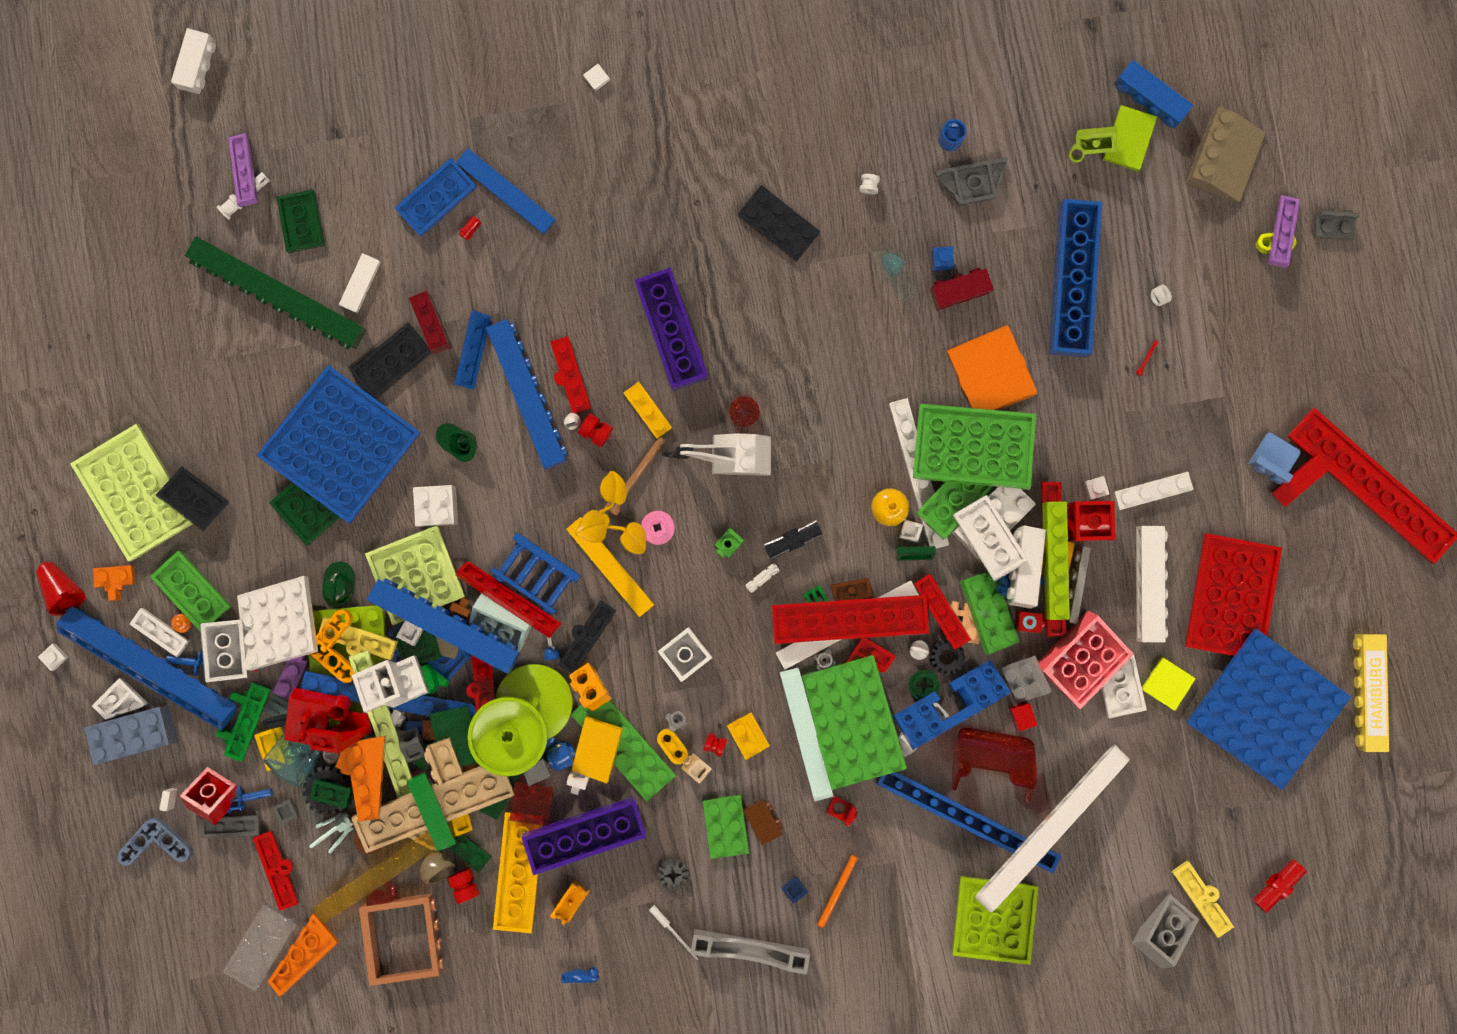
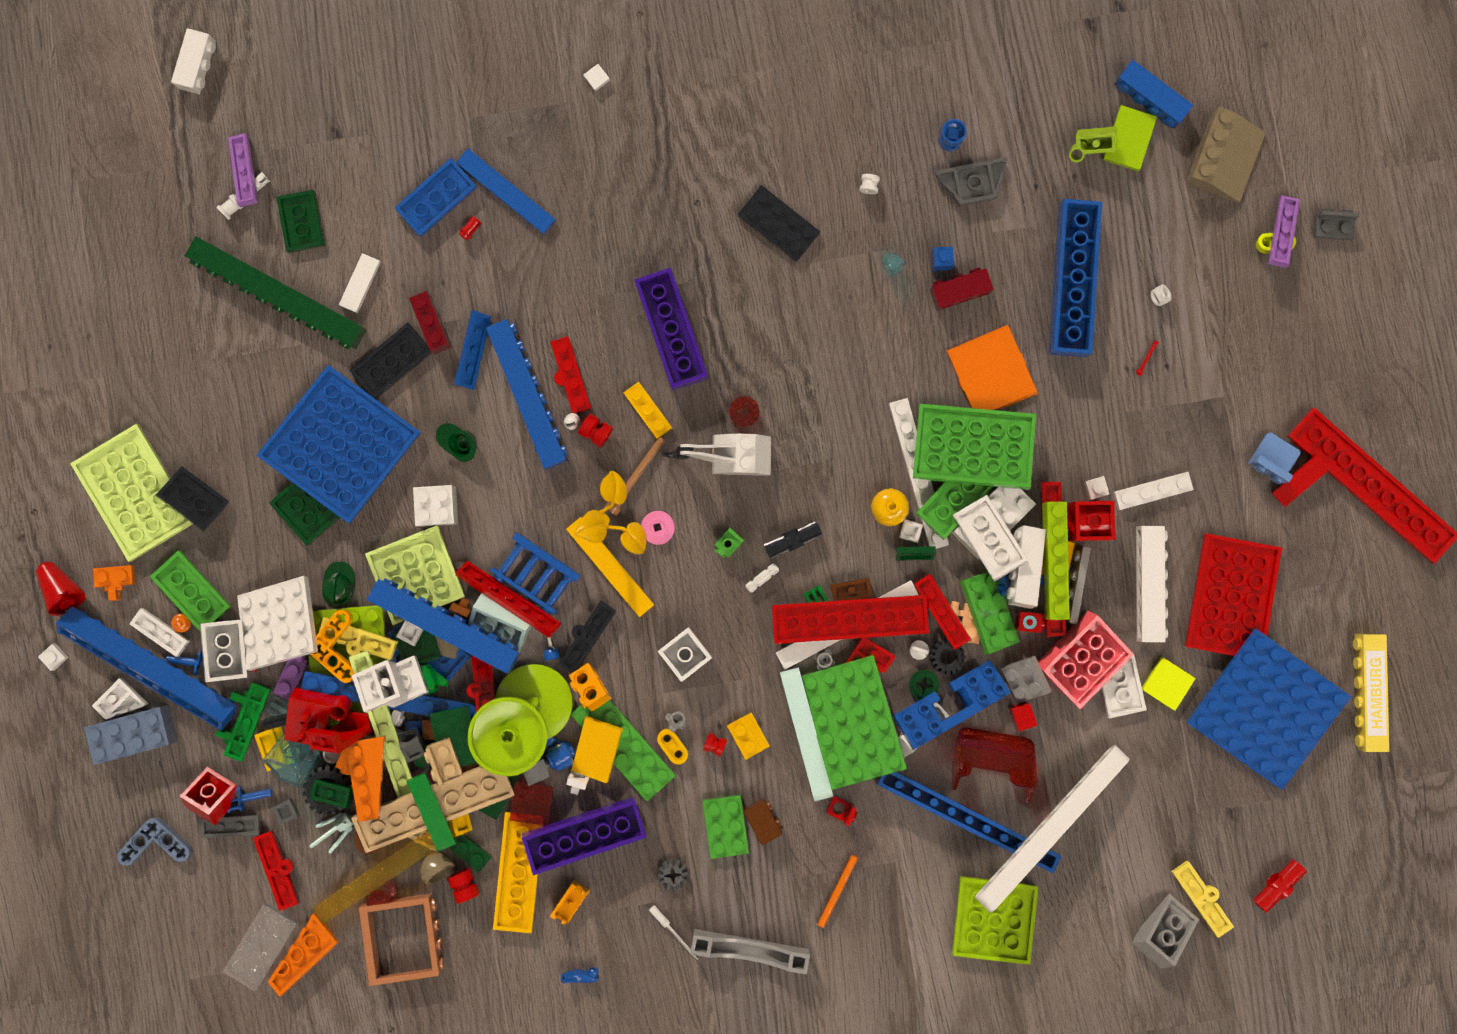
(168, 799): white tile -> none
(695, 768): tan bracket -> none
(794, 889): dark blue plate -> none

